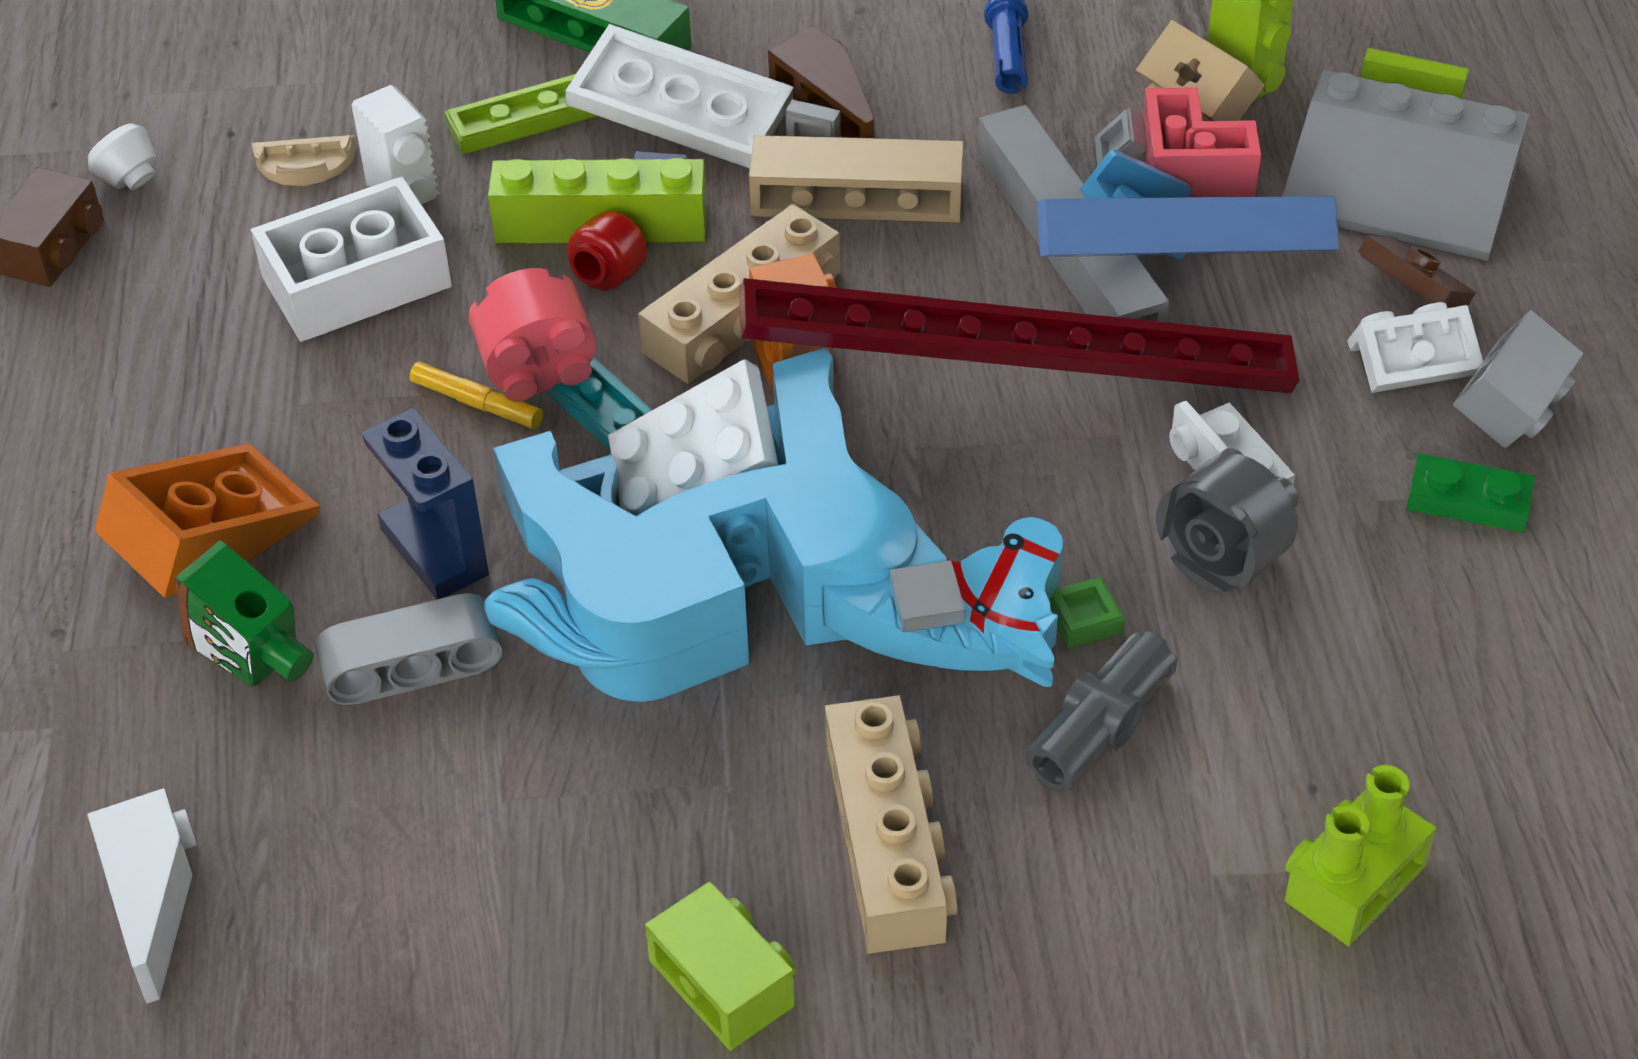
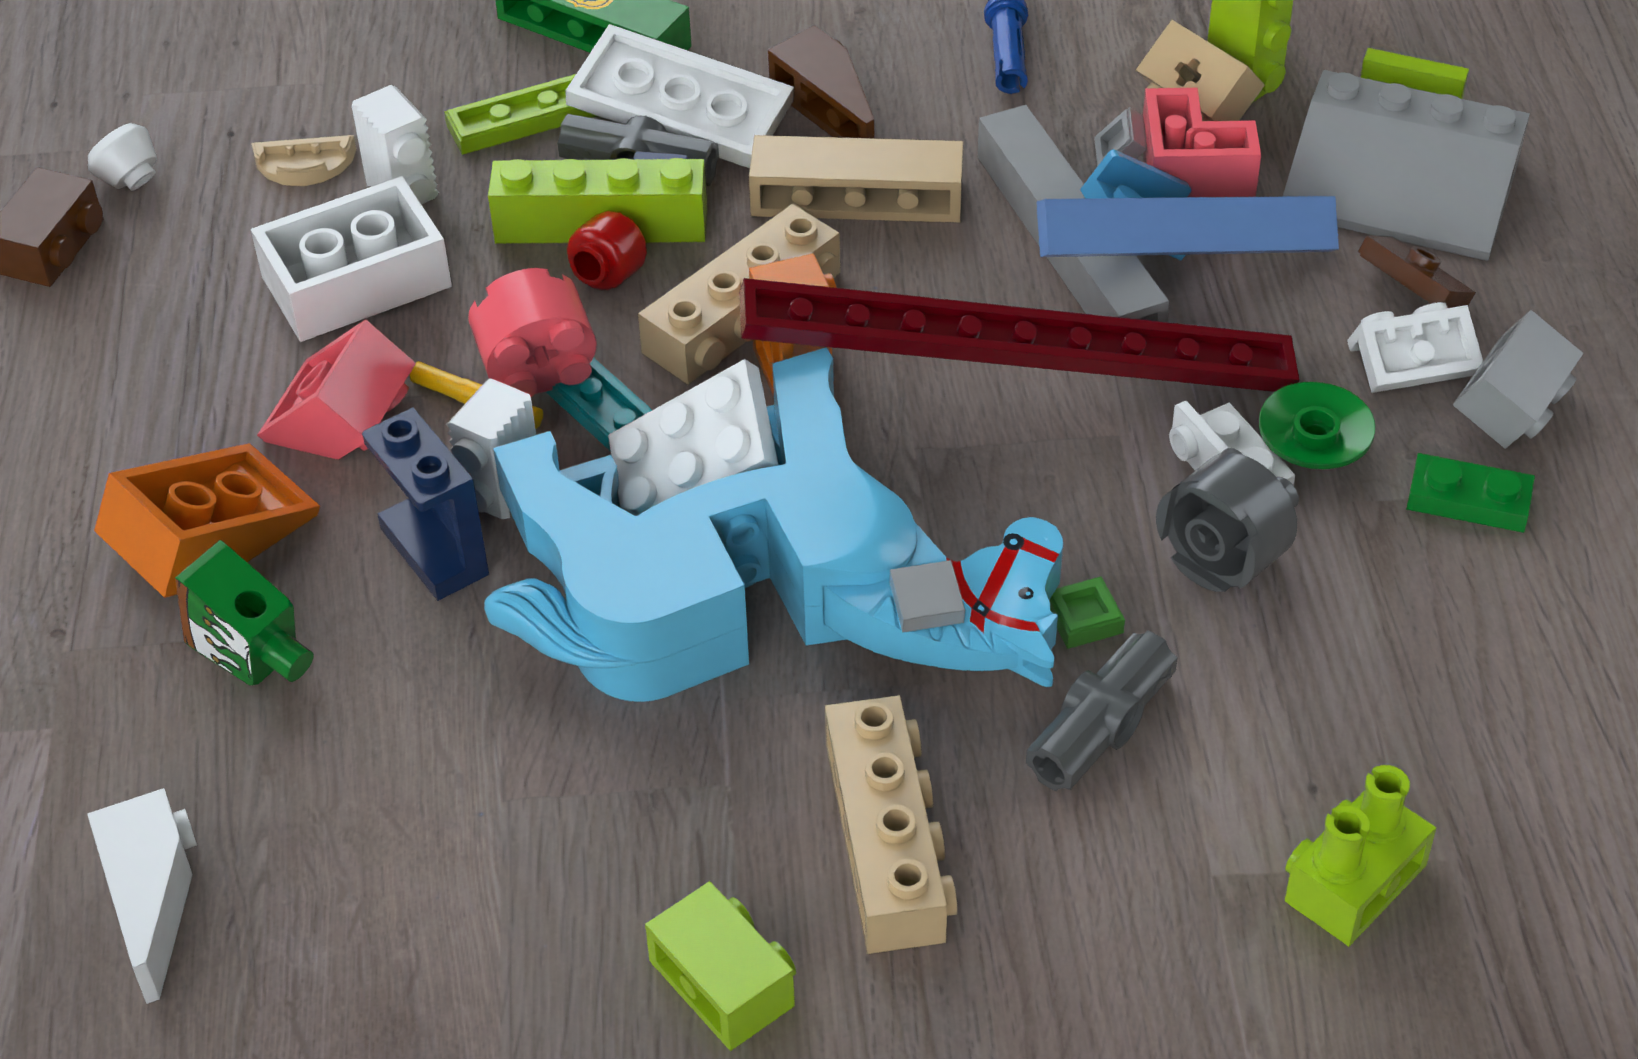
(340, 394): none -> coral slope
(407, 649): light grey beam -> none
(489, 420): none -> white brick
(604, 140): none -> dark grey piece
(812, 120): light grey tile -> none
(1316, 425): none -> green dish

